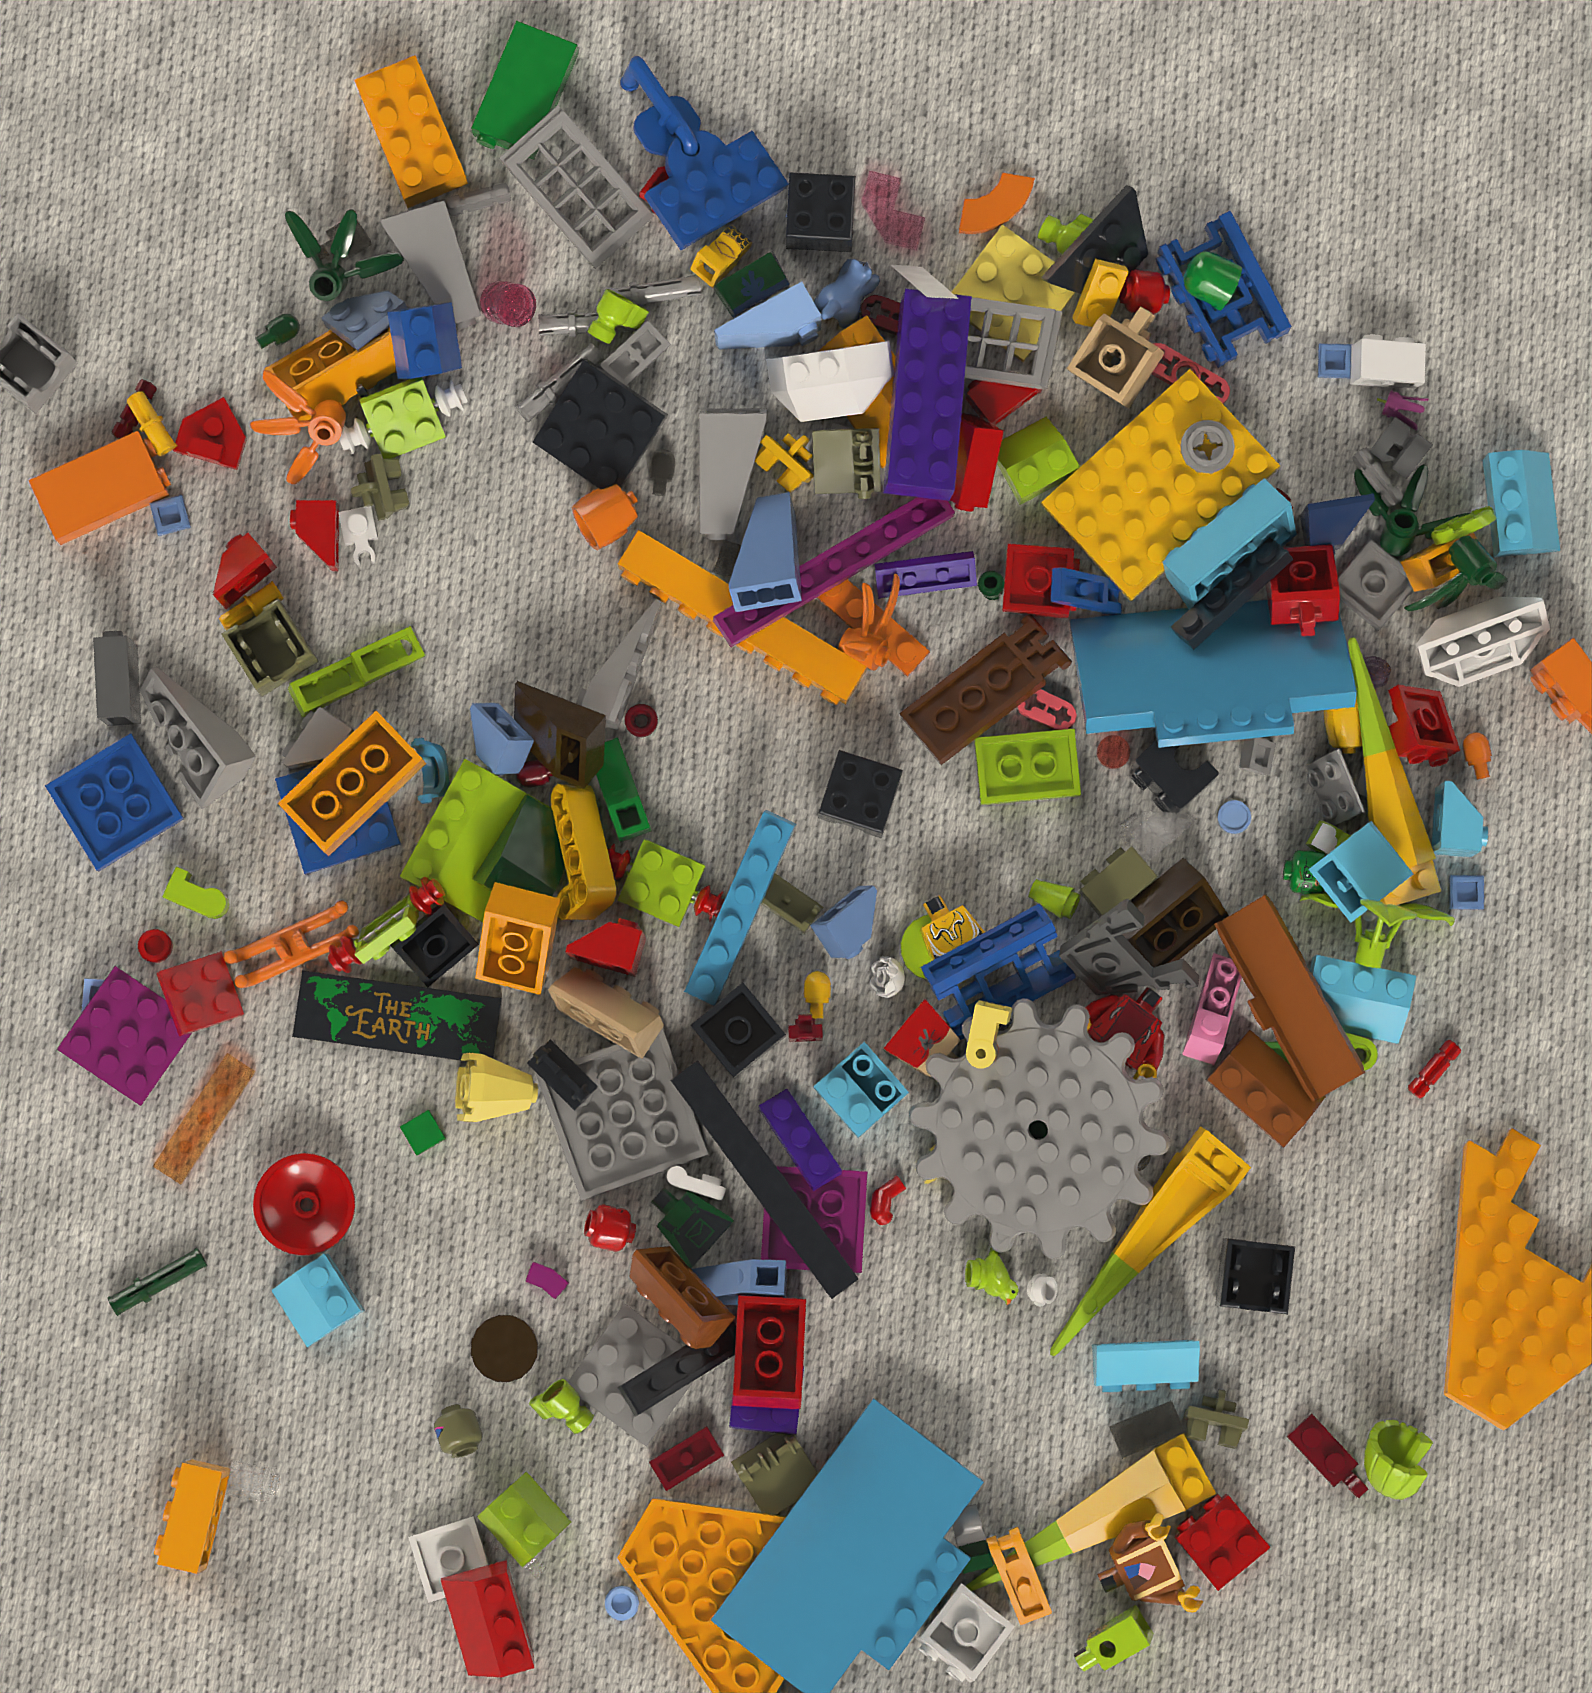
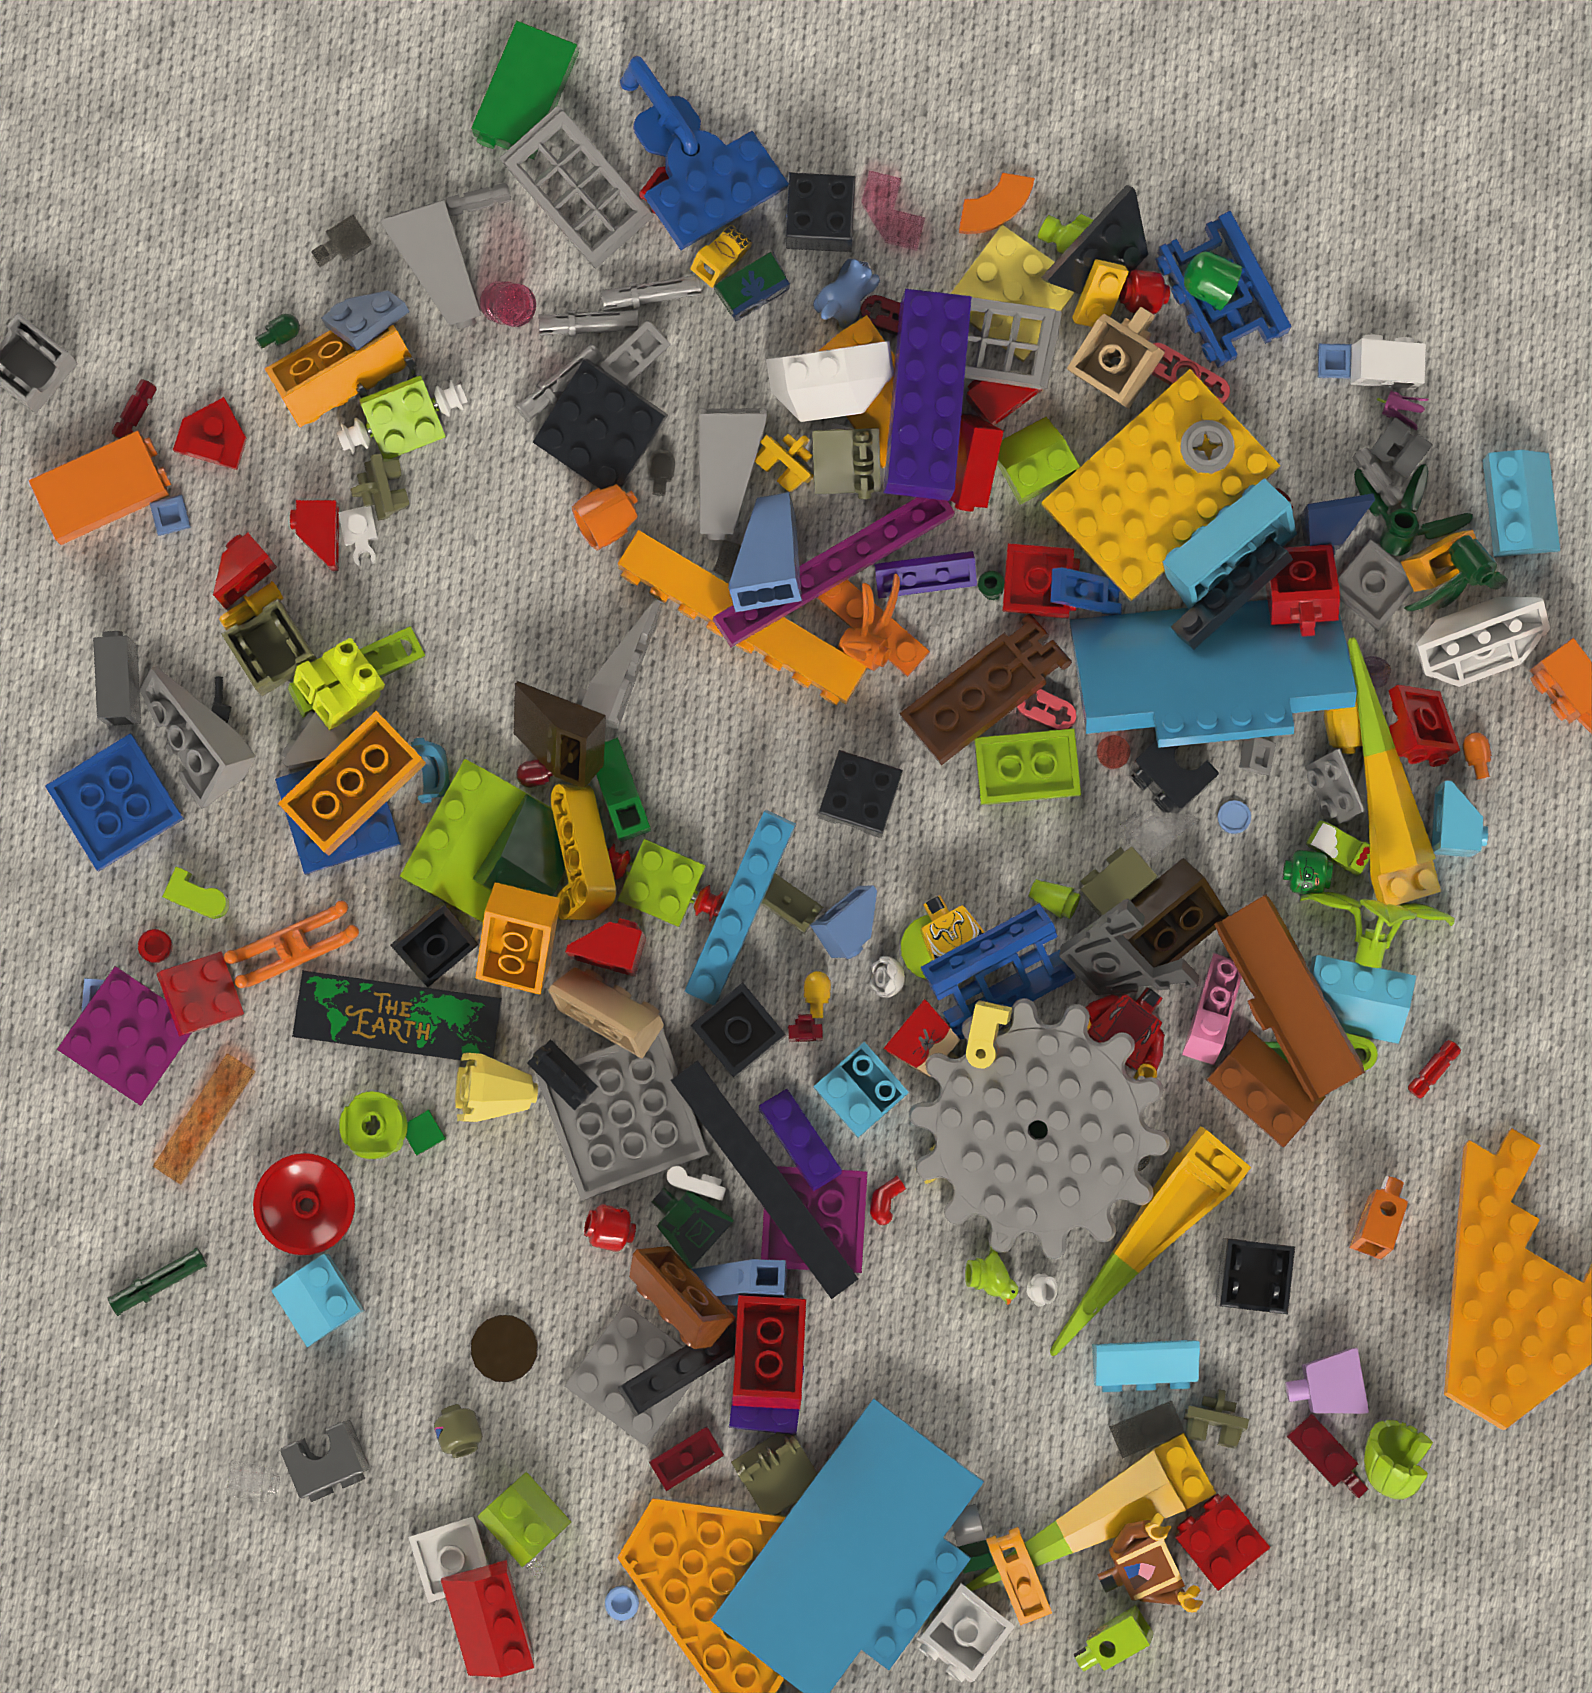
(151, 423): yellow axle -> none
(192, 1516): light orange brick -> none
(221, 710): none -> black hand
(316, 1475): none -> dark grey piece
(324, 427): orange plant -> none
(339, 683): none -> neon yellow hips
(340, 248): dark green plant -> none
(392, 1125): none -> lime plate
(393, 924): plate -> none
(411, 131): light orange brick -> none
(424, 340): blue slope -> none
(499, 739): medium blue slope -> none
(546, 1279): magenta piece -> none
(561, 1402): lime piece -> none
(614, 311): lime piece -> none
(641, 709): dark red plate -> none
(774, 323): light blue slope -> none
(924, 281): white sticker -> none
(1331, 1384): none -> lavender torso
(1360, 869): medium azure slope -> none
(1375, 1231): none -> orange torso
(1463, 525): lime tile -> none
(1466, 892): medium blue tile -> none

